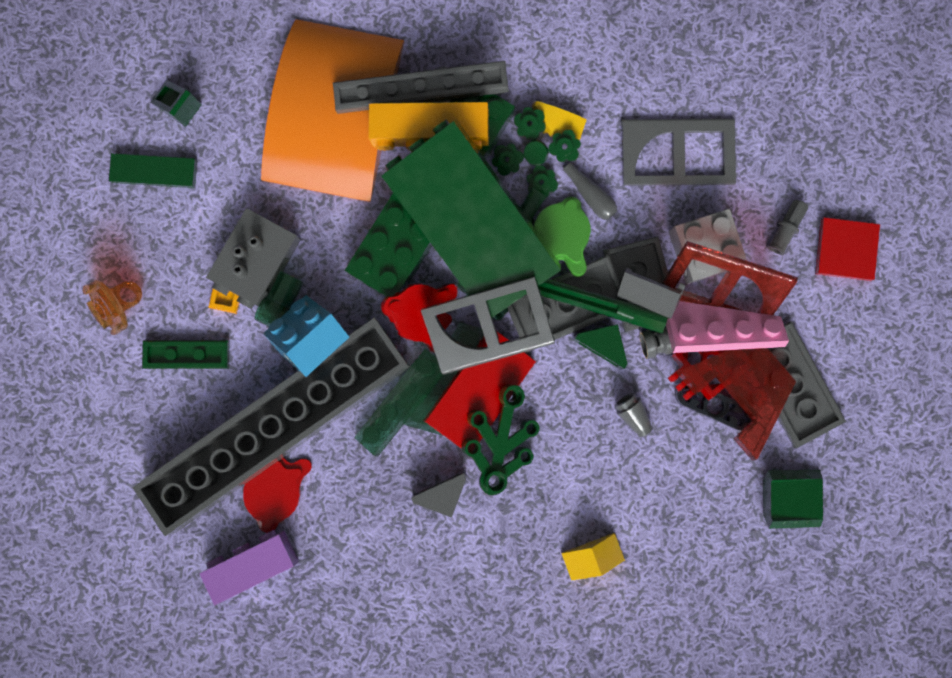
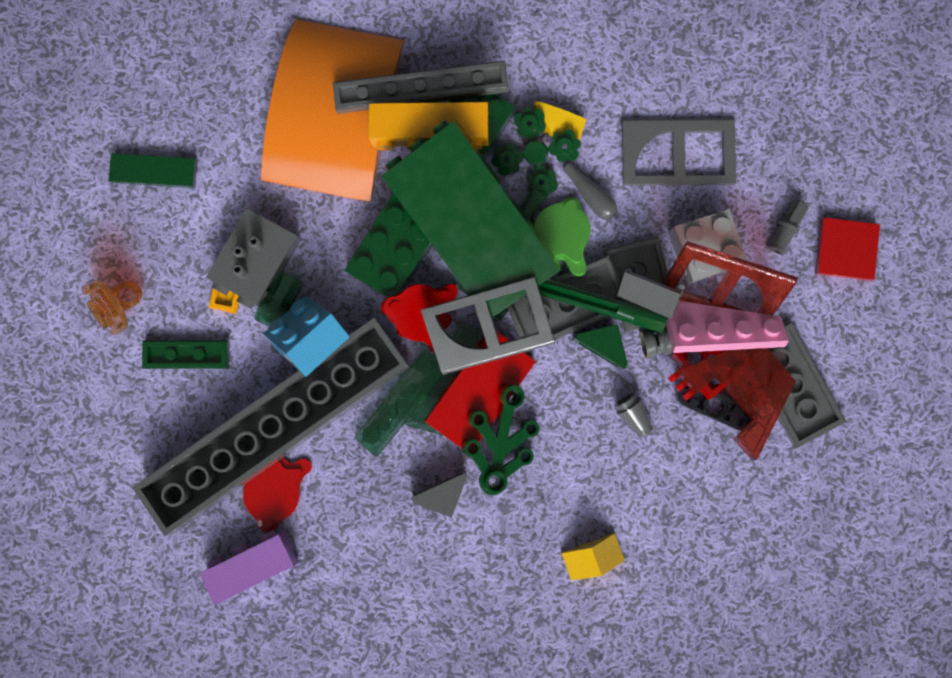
(176, 102): slope -> none
(793, 498): dark green slope -> none

